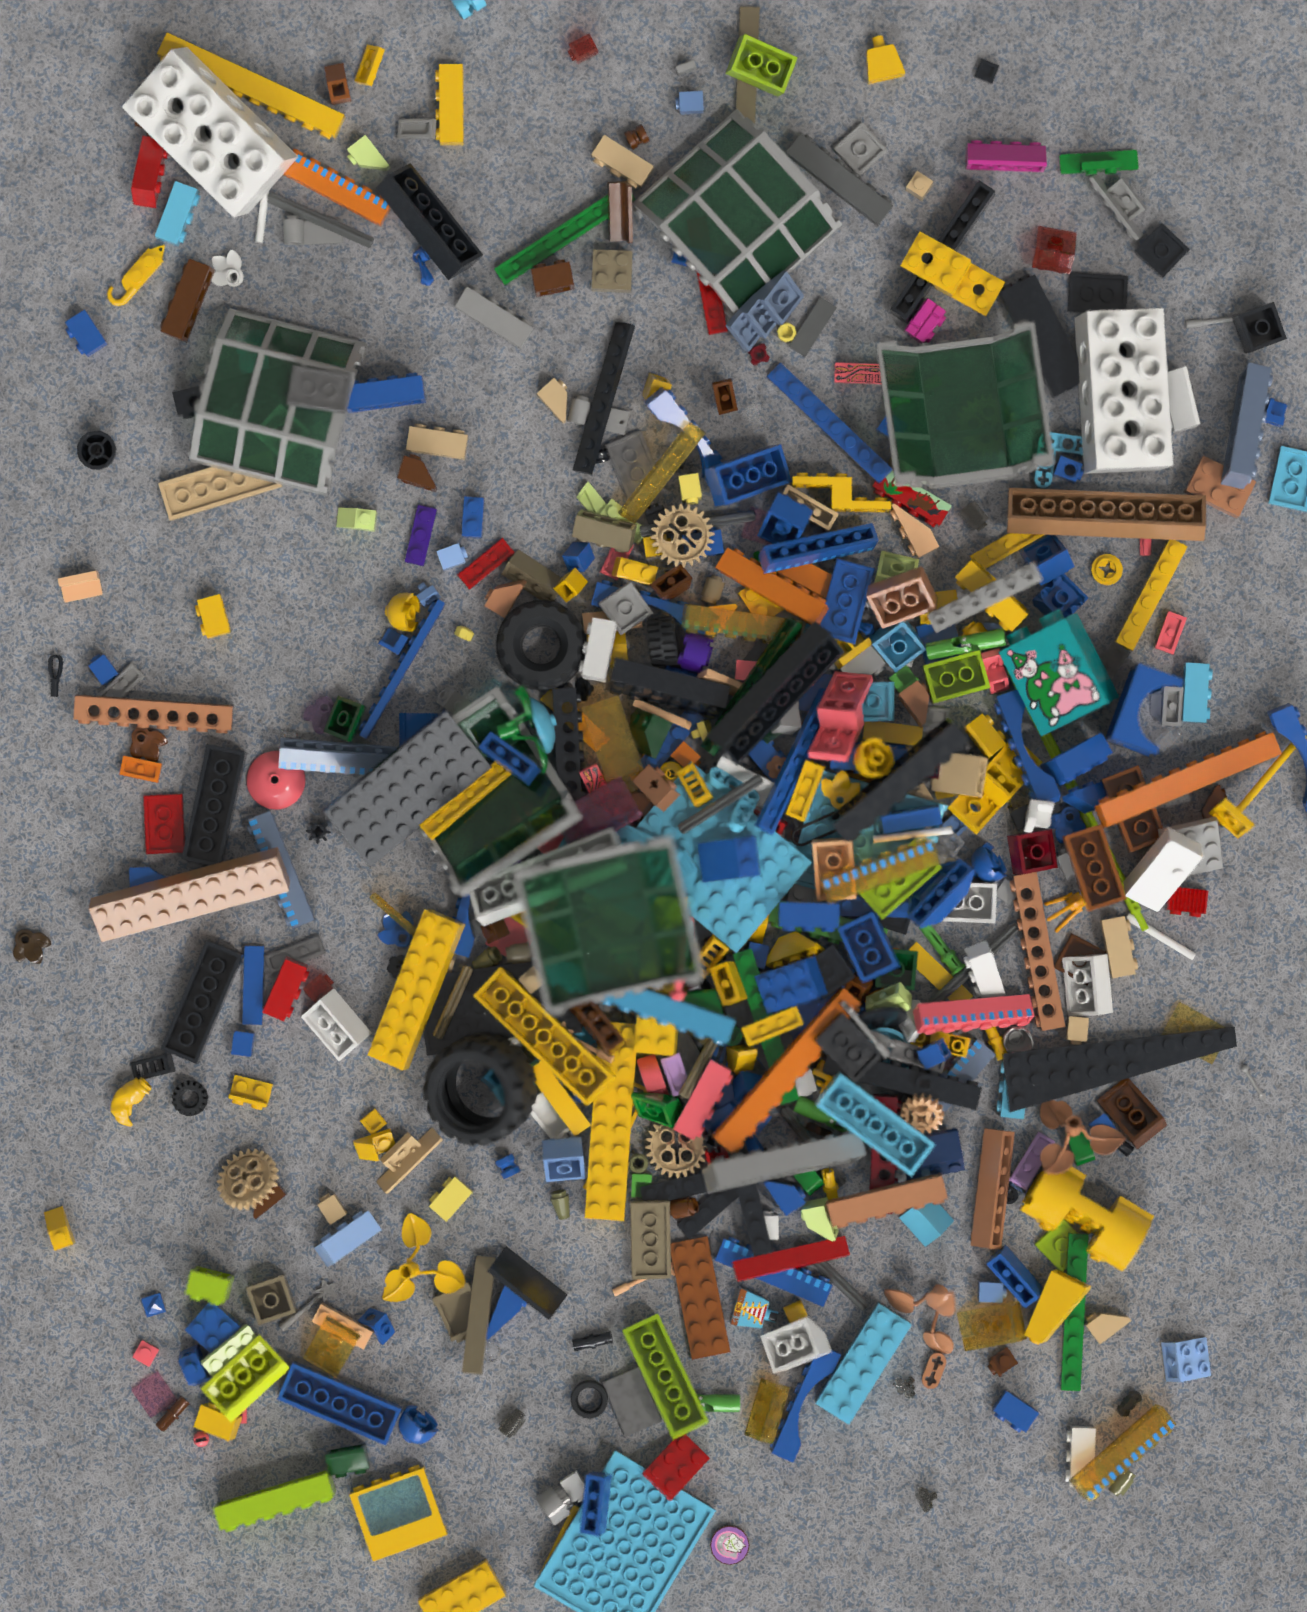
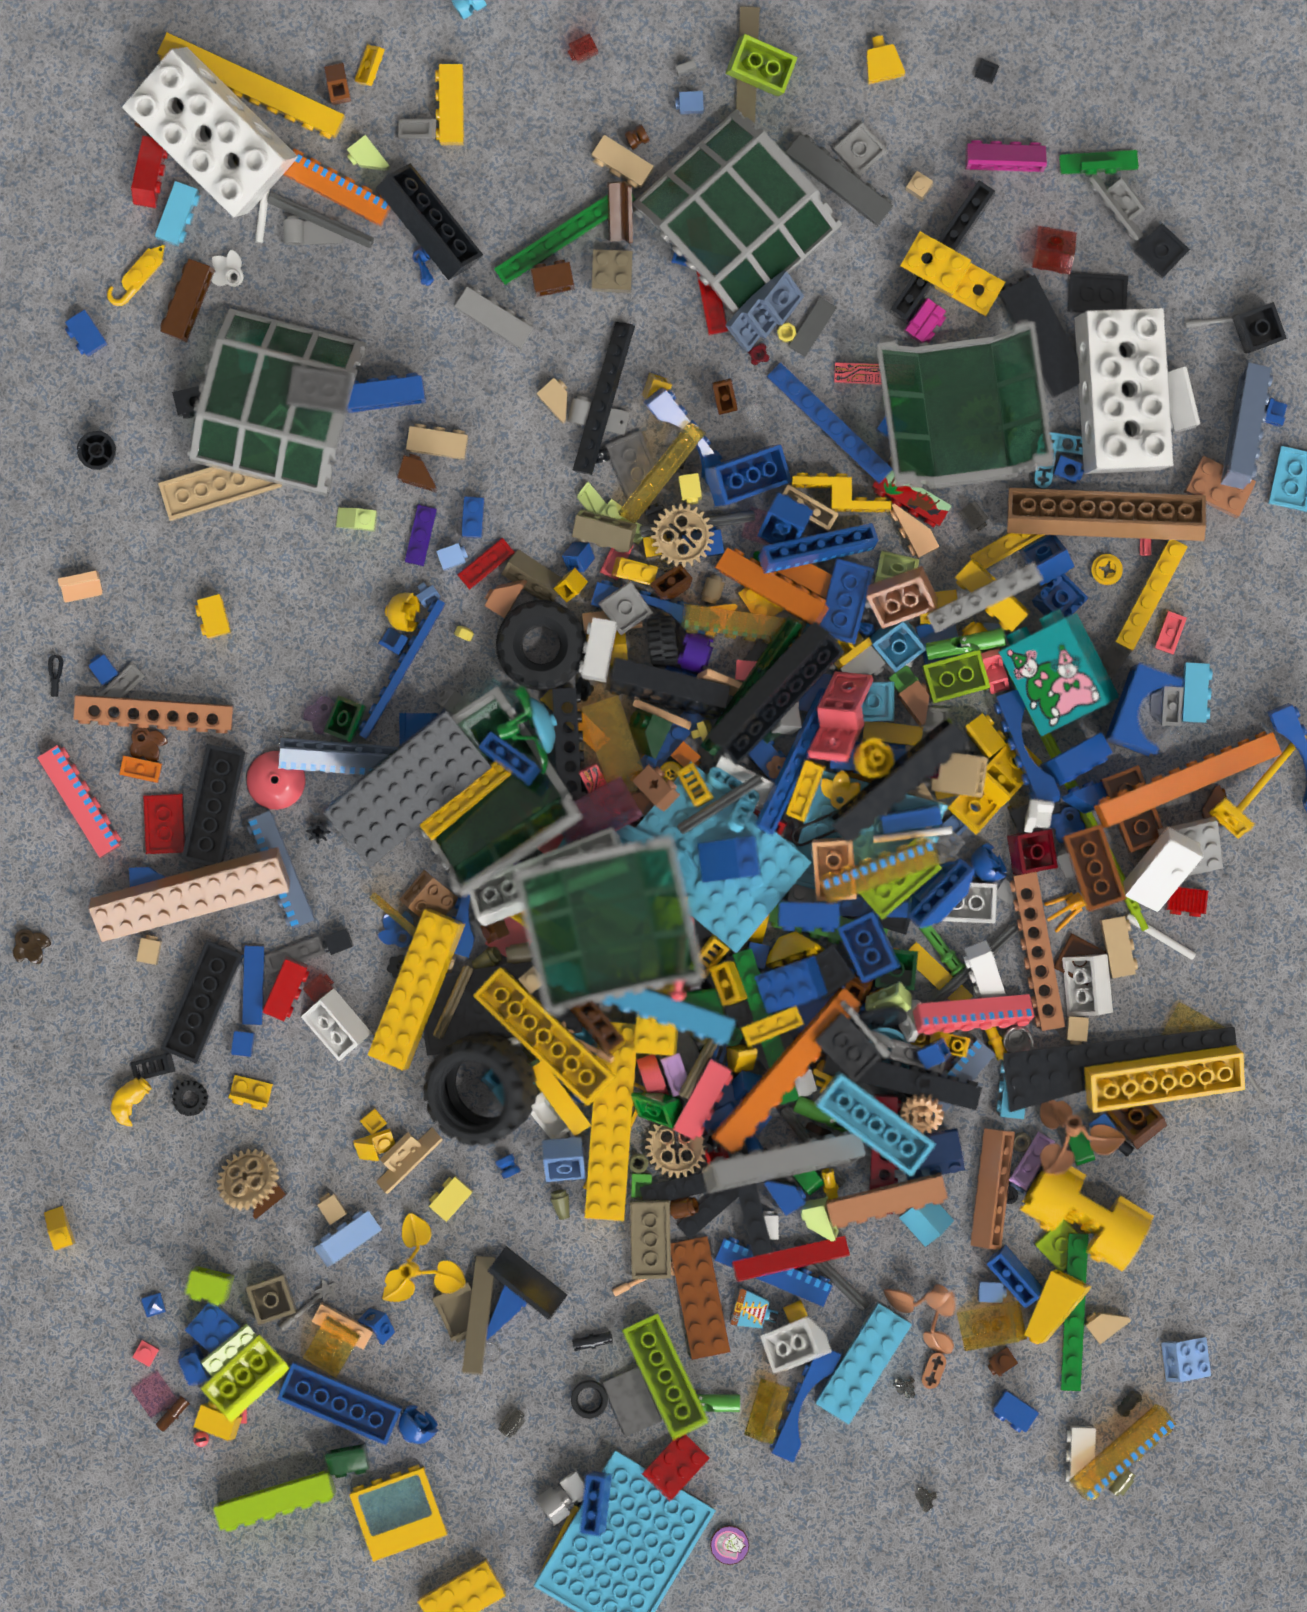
(80, 803): none -> coral brick
(149, 950): none -> tan brick
(337, 941): none -> black brick
(428, 894): none -> medium nougat bracket
(1017, 1136): none -> dark tan plate
(1164, 1078): none -> yellow brick

